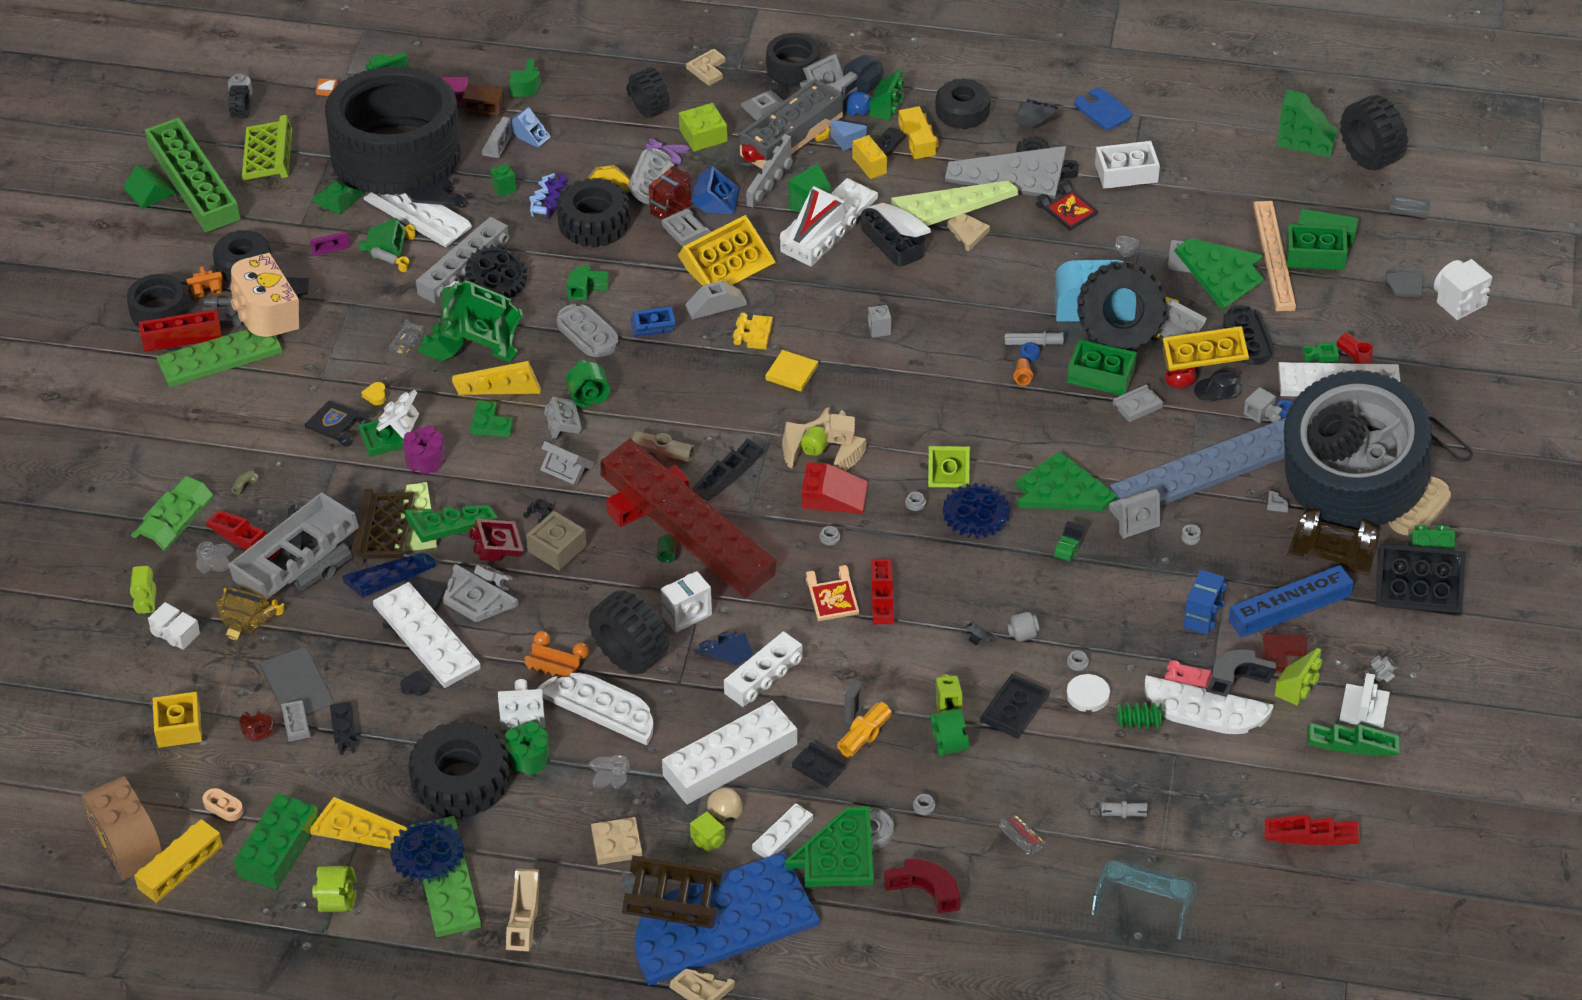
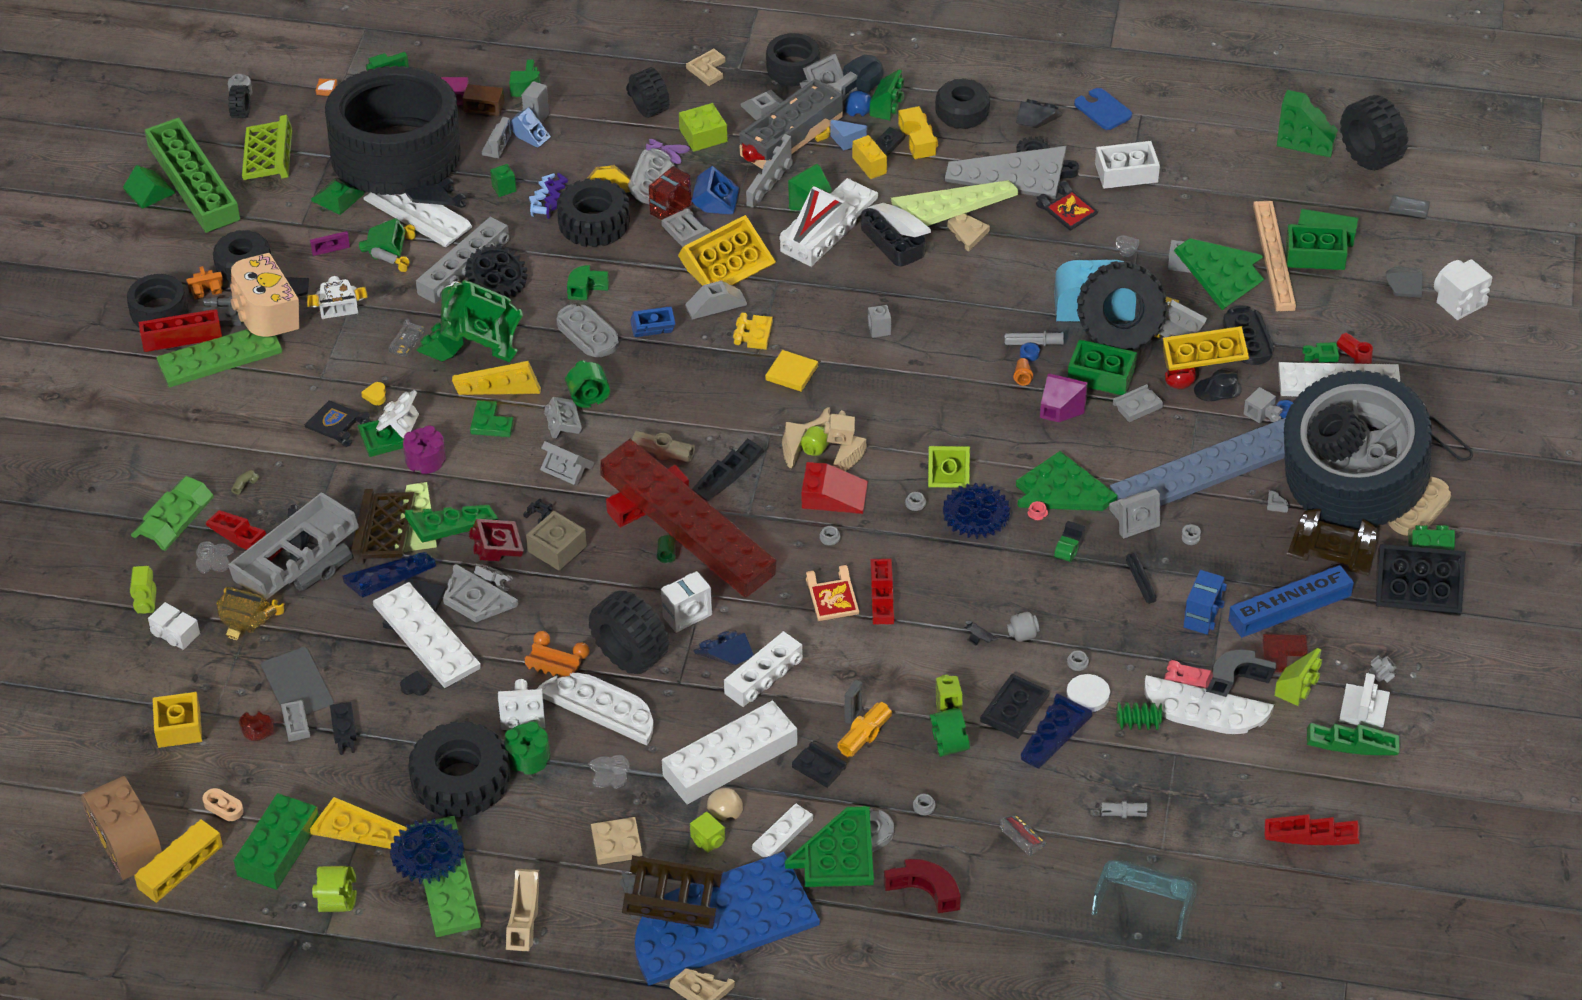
(337, 298): none -> white torso
(537, 100): none -> light grey brick
(1037, 511): none -> coral plate
(1059, 725): none -> clear blue wing
(1063, 398): none -> magenta slope
(1141, 578): none -> black axle

